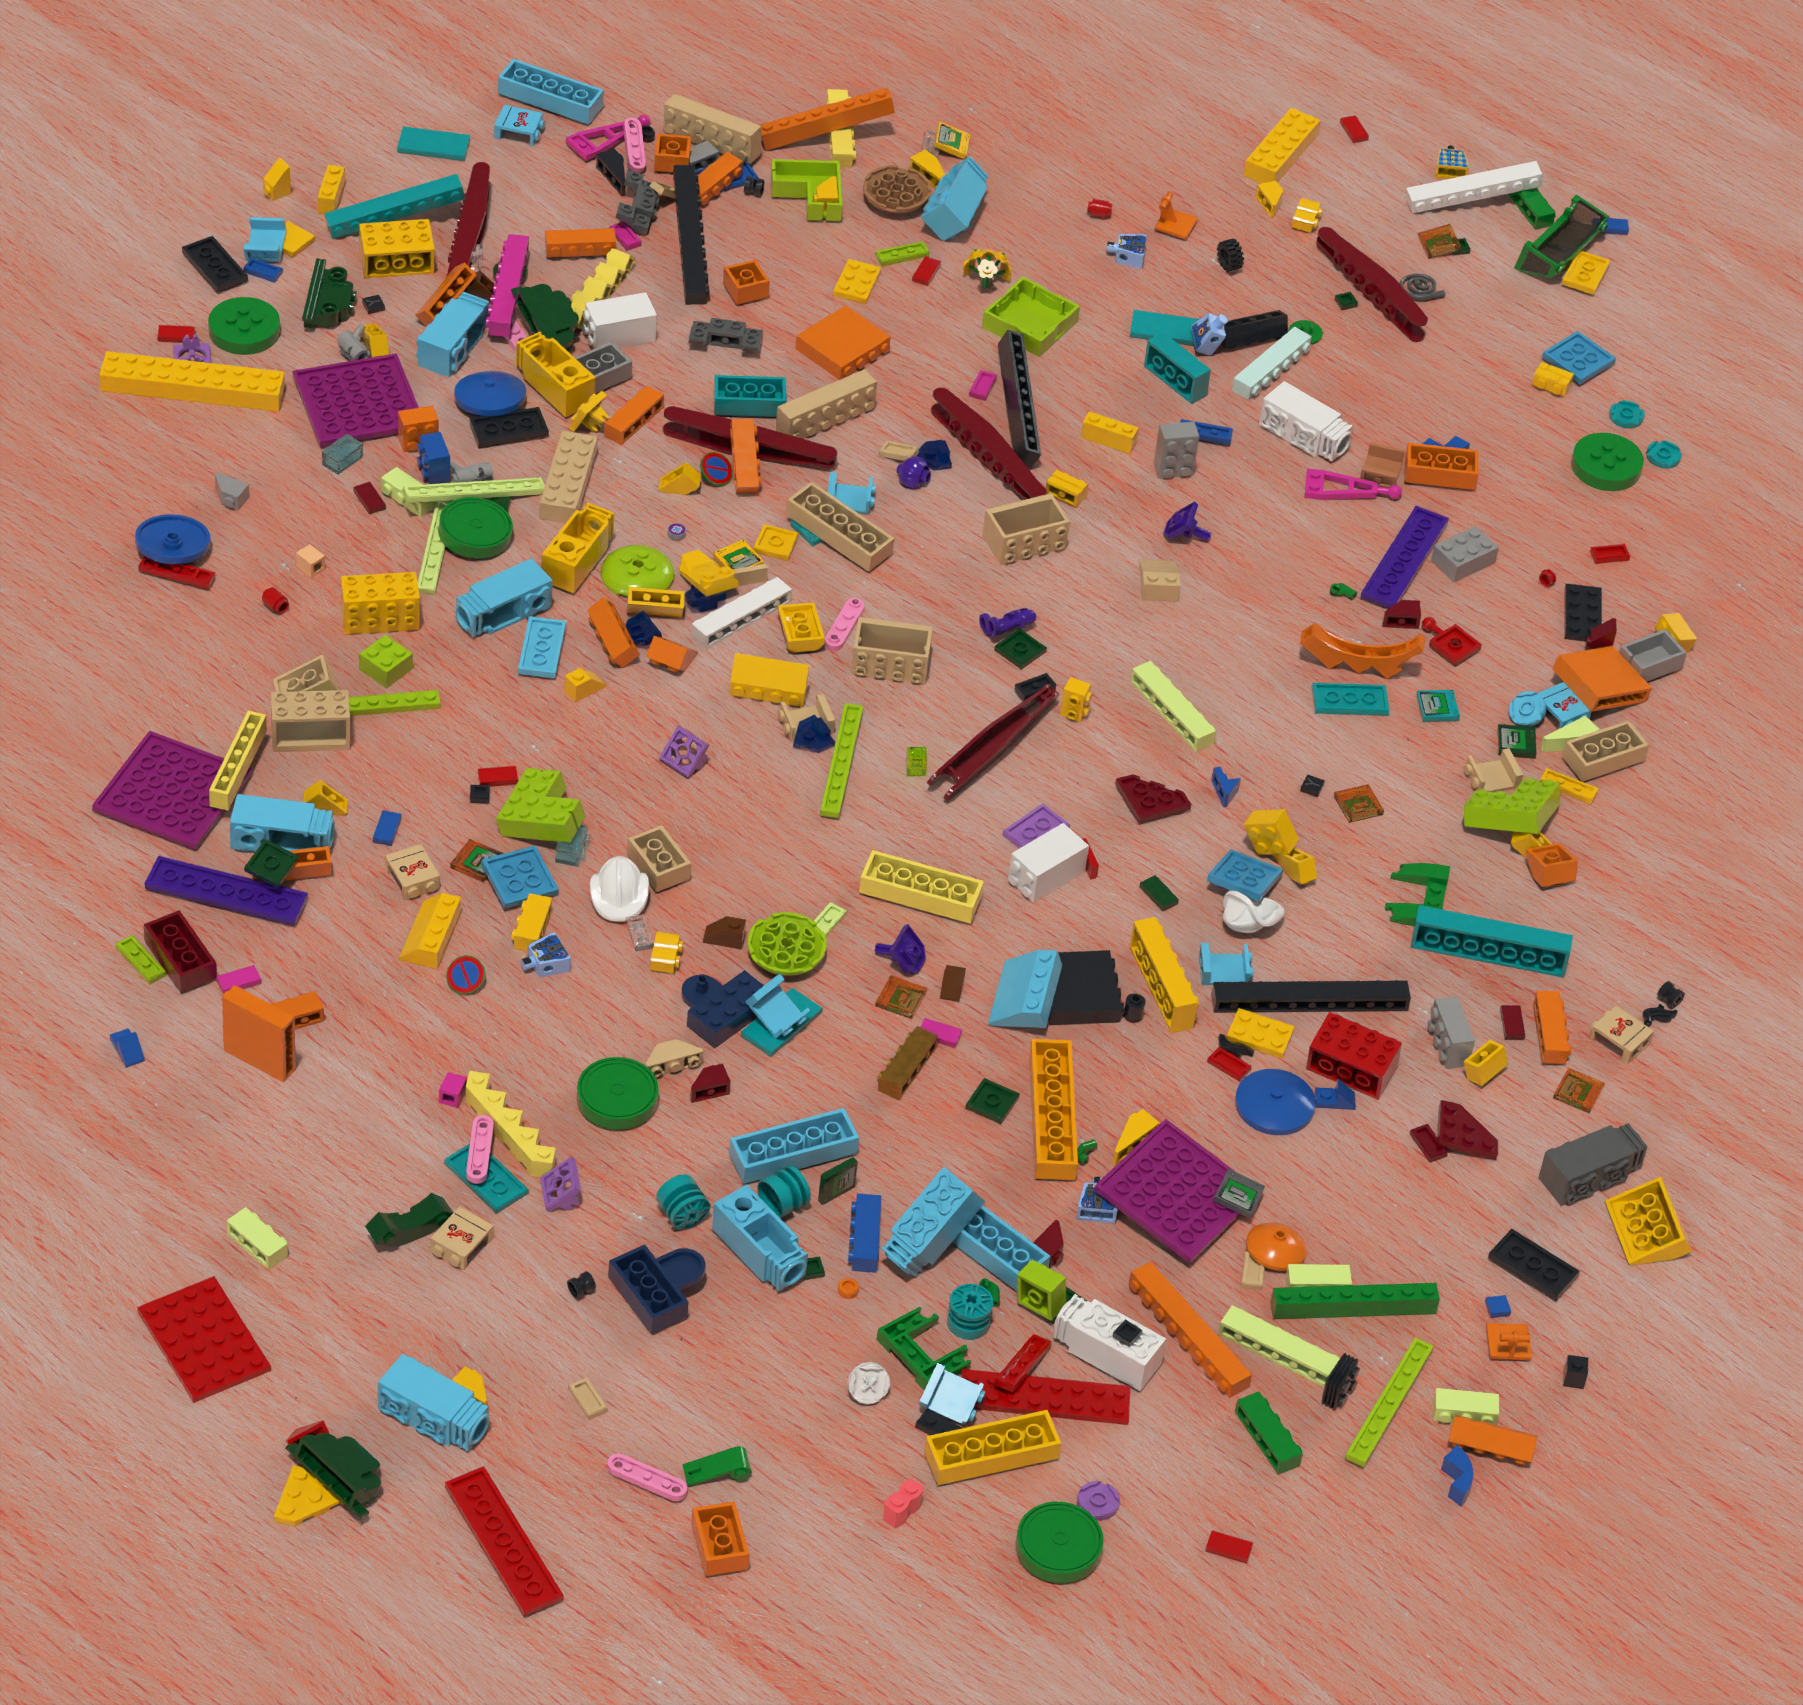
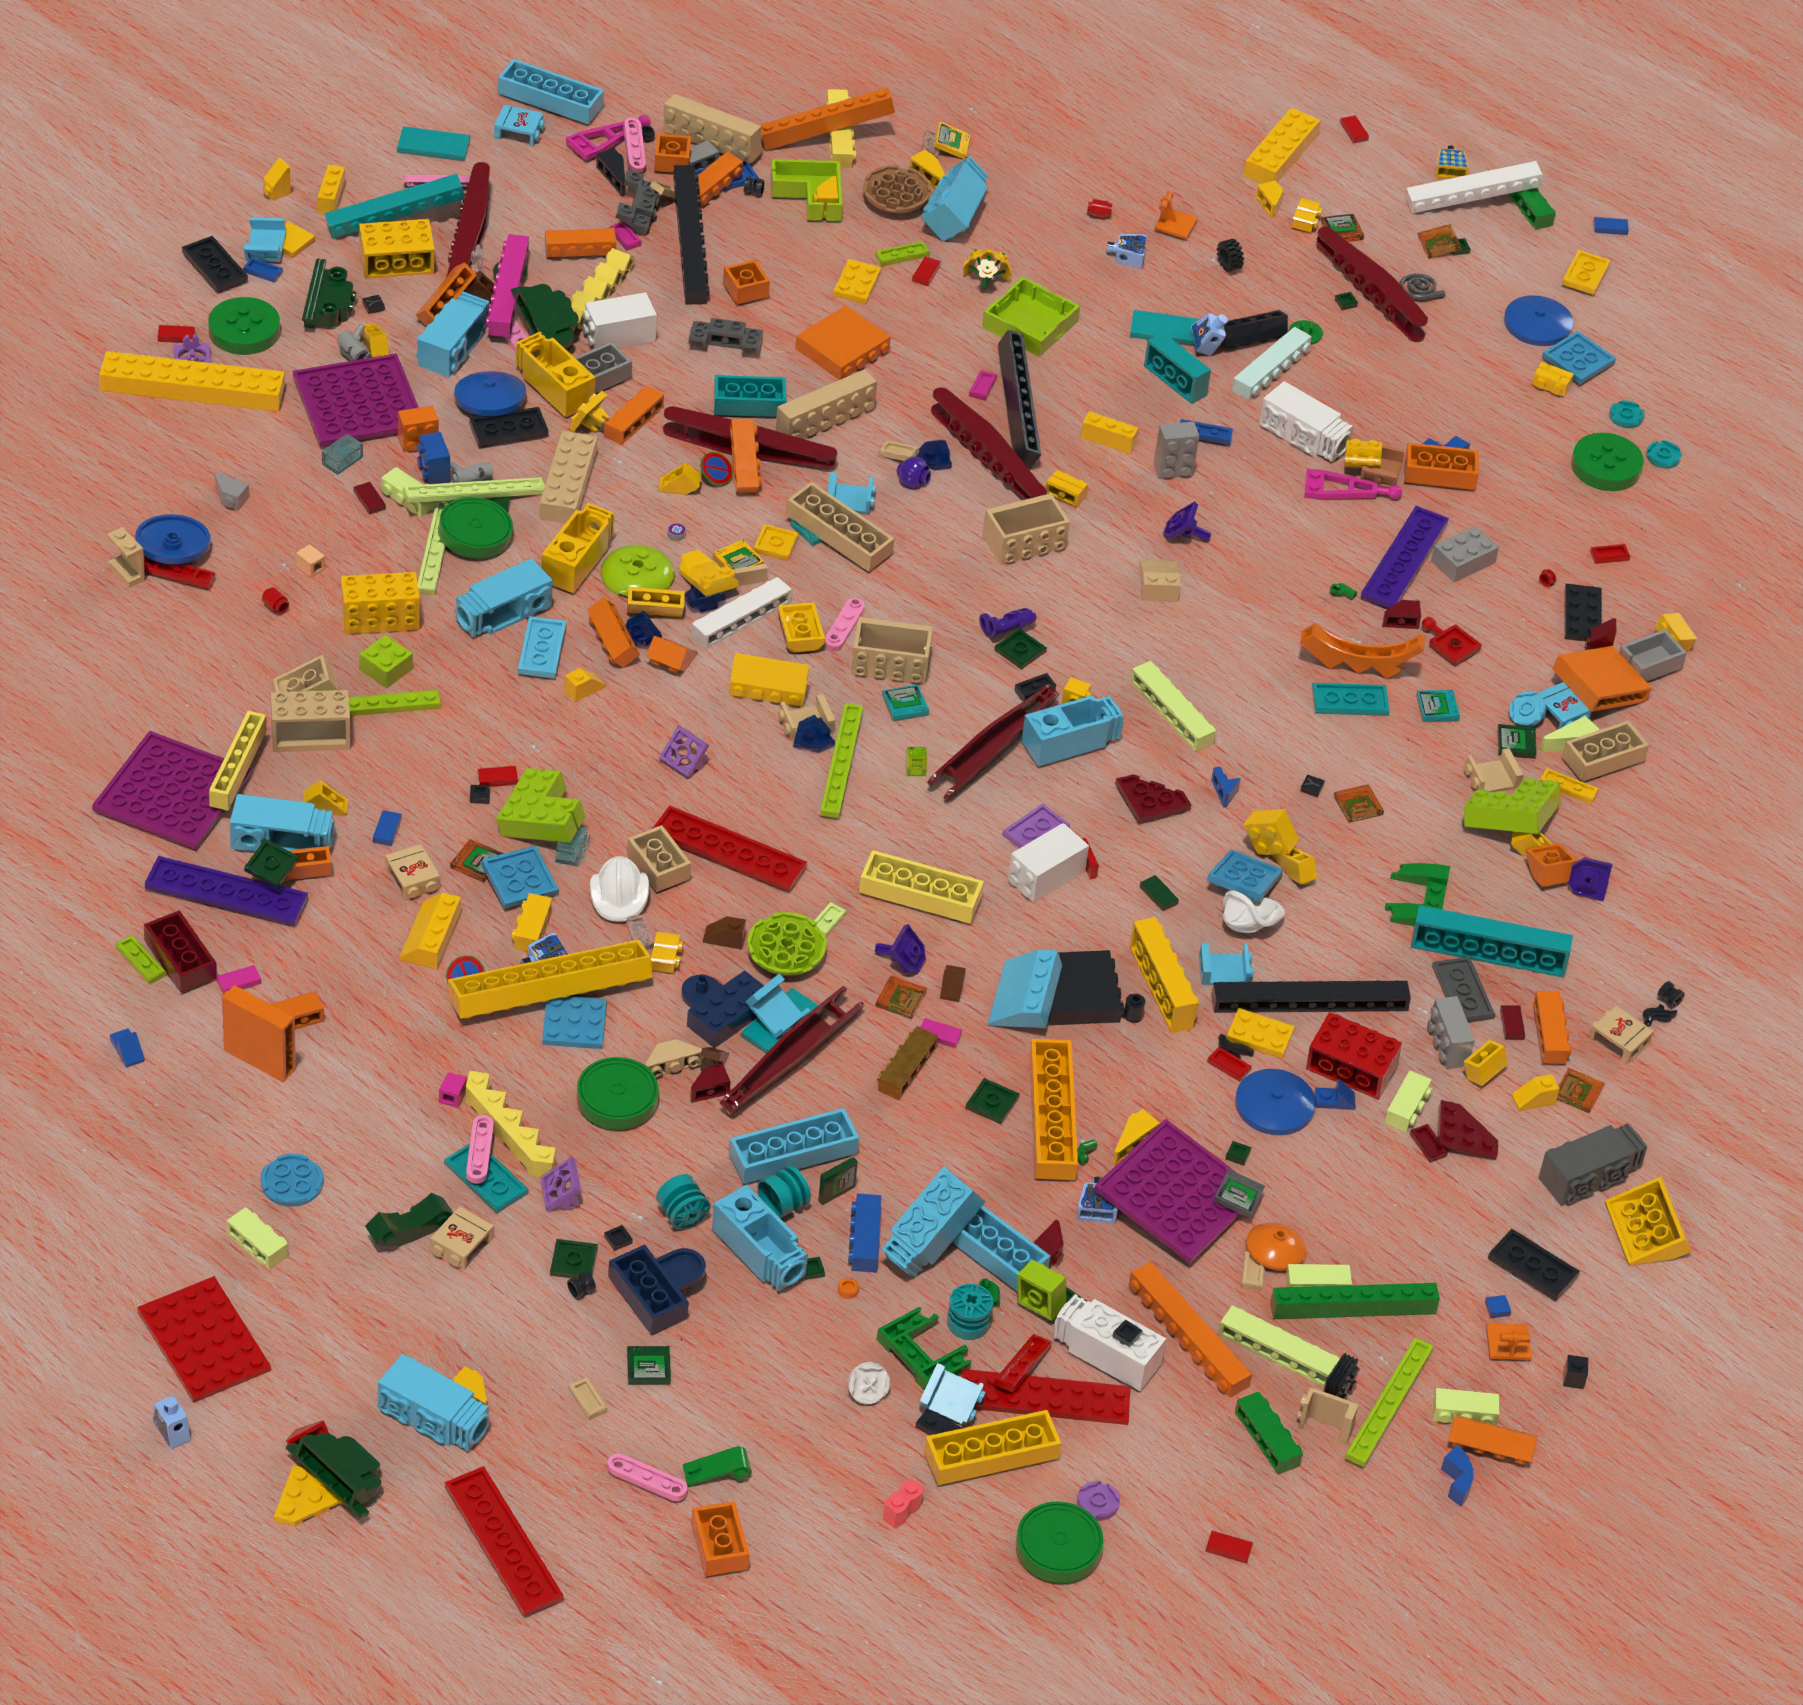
(130, 563): none -> tan panel
(166, 1416): none -> light blue torso
(292, 1180): none -> dark azure tile
(413, 180): none -> bright pink plate
(550, 979): none -> yellow brick
(573, 1258): none -> dark green tile
(574, 1022): none -> dark azure plate
(618, 1237): none -> black tile
(648, 1365): none -> tile
(713, 1057): none -> reddish brown slope
(732, 849): none -> red plate
(790, 1051): none -> dark red piece
(905, 702): none -> tile
(1071, 729): none -> medium azure piece
(1238, 1153): none -> dark green tile
(1328, 1410): none -> tan panel
(1345, 226): none -> tile
(1363, 453): none -> yellow brick
(1408, 1101): none -> yellowish green brick
(1460, 979): none -> dark grey tile
(1536, 1093): none -> yellow slope
(1538, 320): none -> blue dish
(1562, 240): windscreen -> none
(1590, 878): none -> dark purple piece

